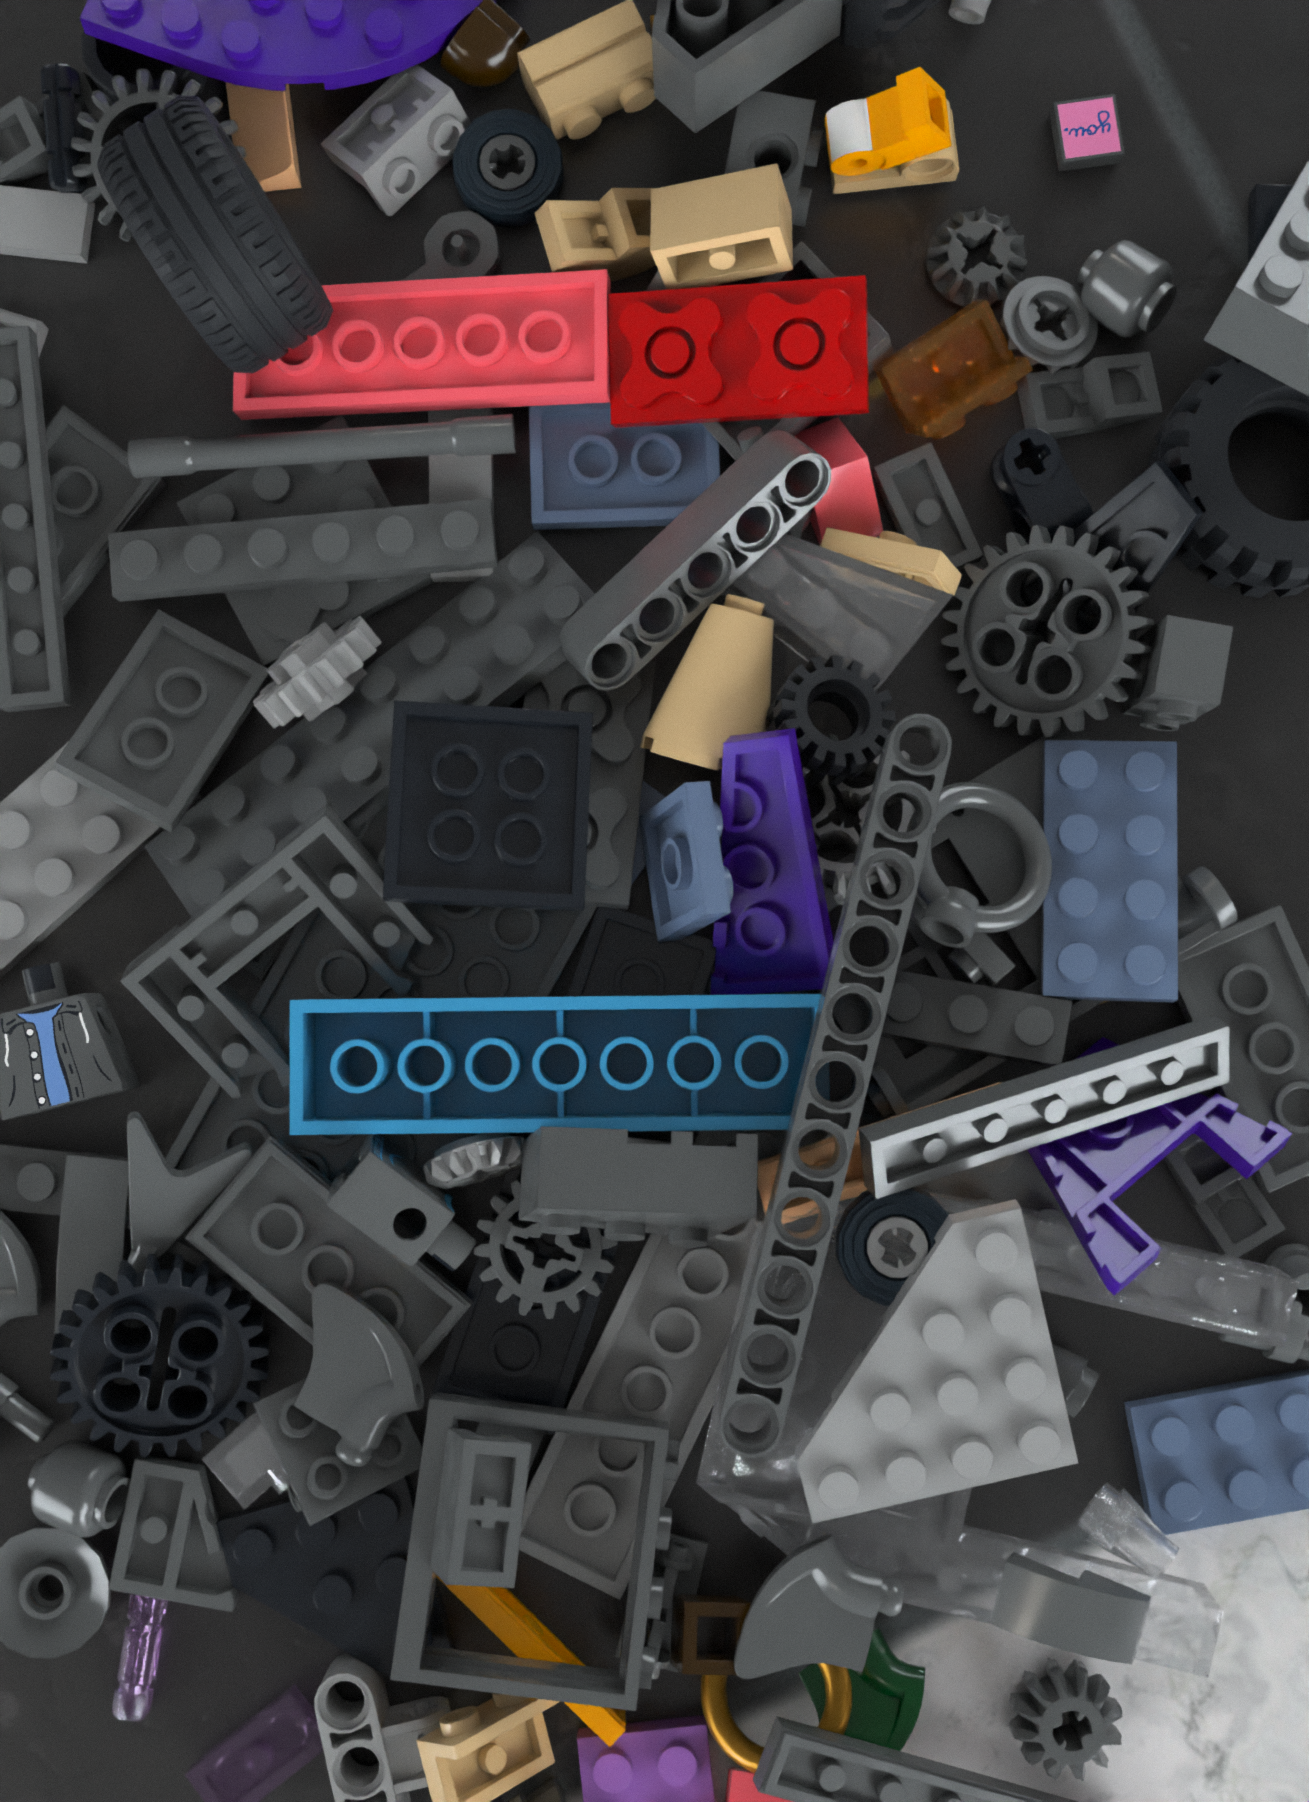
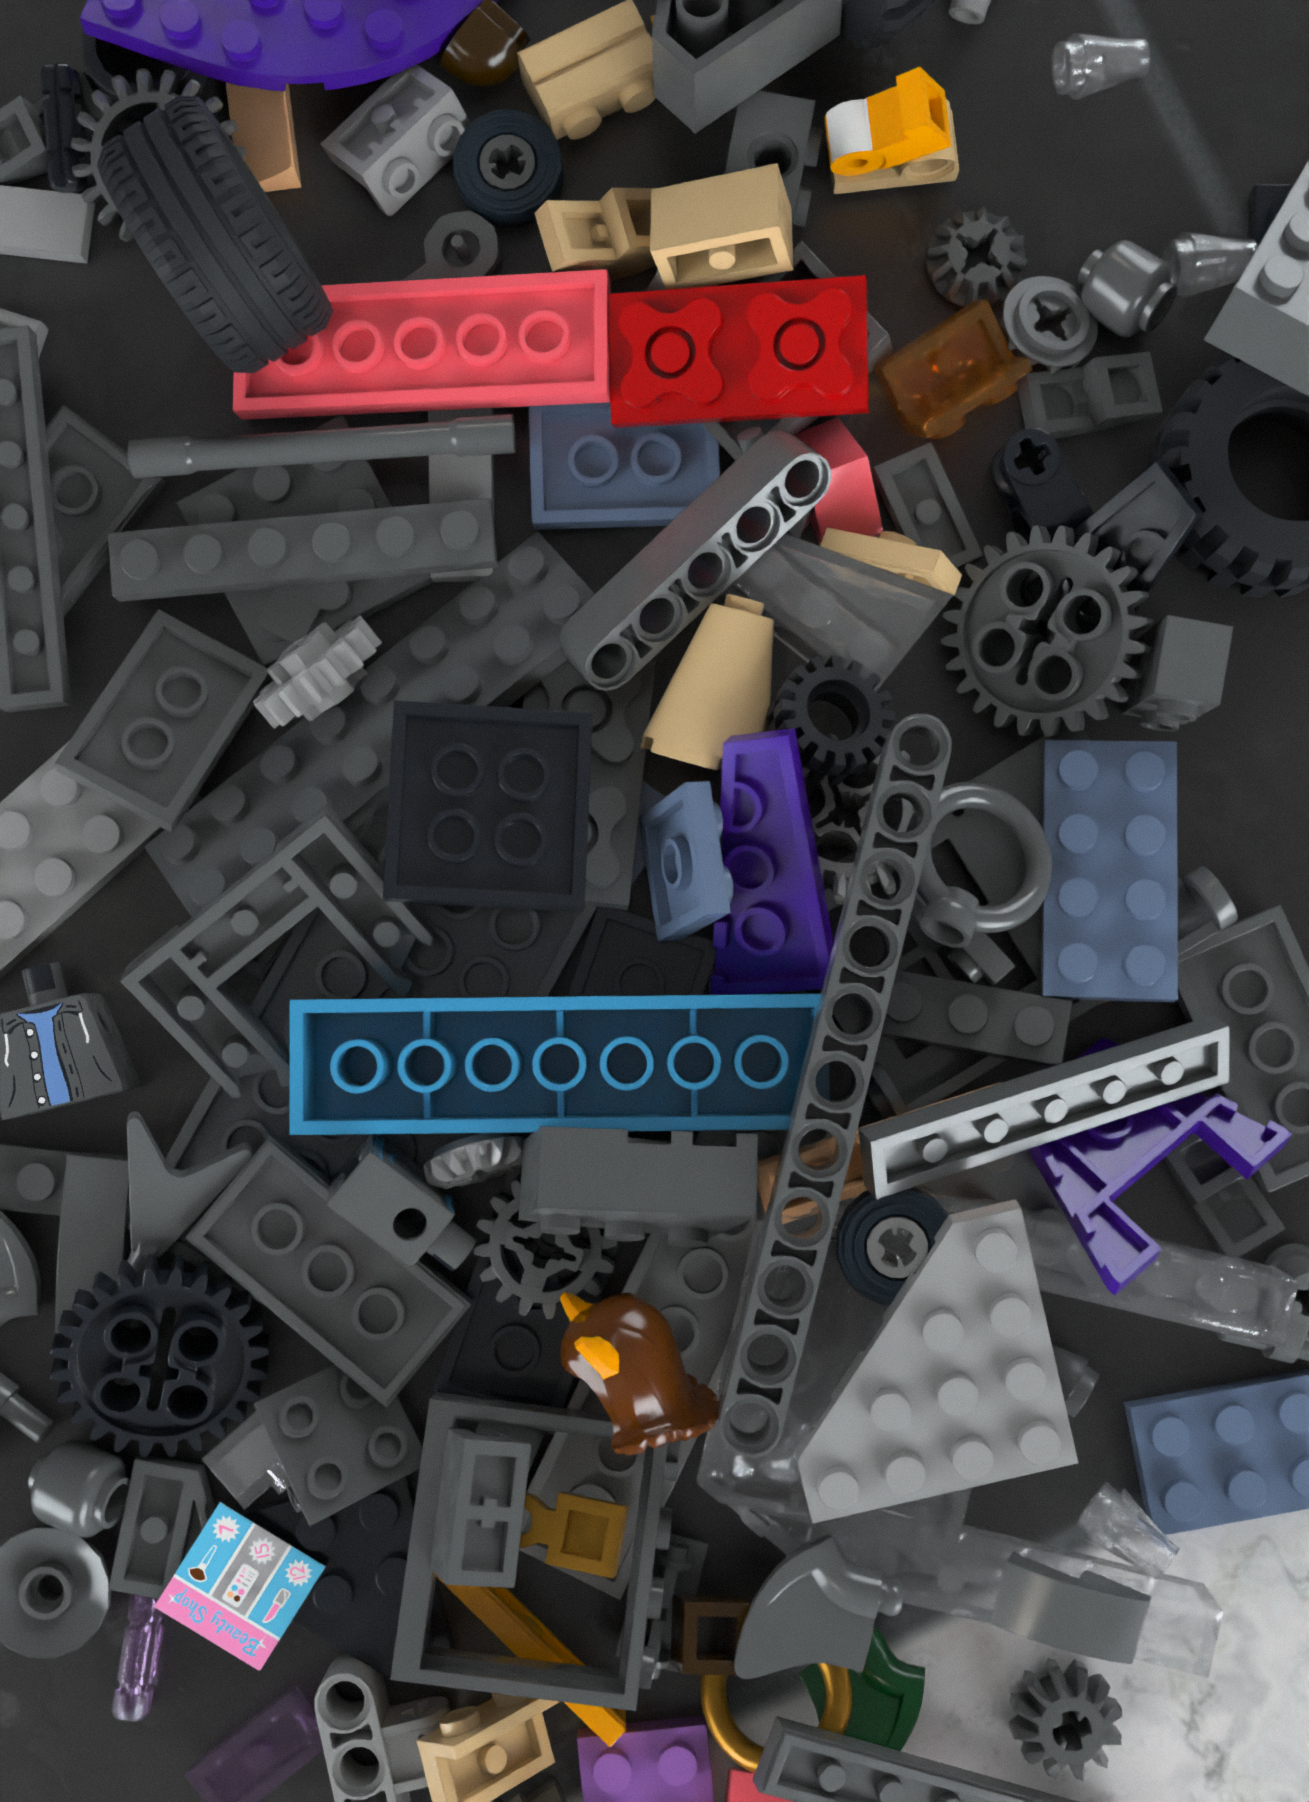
(239, 1586): none -> sticker
(357, 1373): dark grey arm -> none
(579, 1532): none -> pearl gold plate
(636, 1371): none -> reddish brown hair
(1086, 132): tile -> none
(1096, 62): none -> clear cone
(1206, 261): none -> clear cone

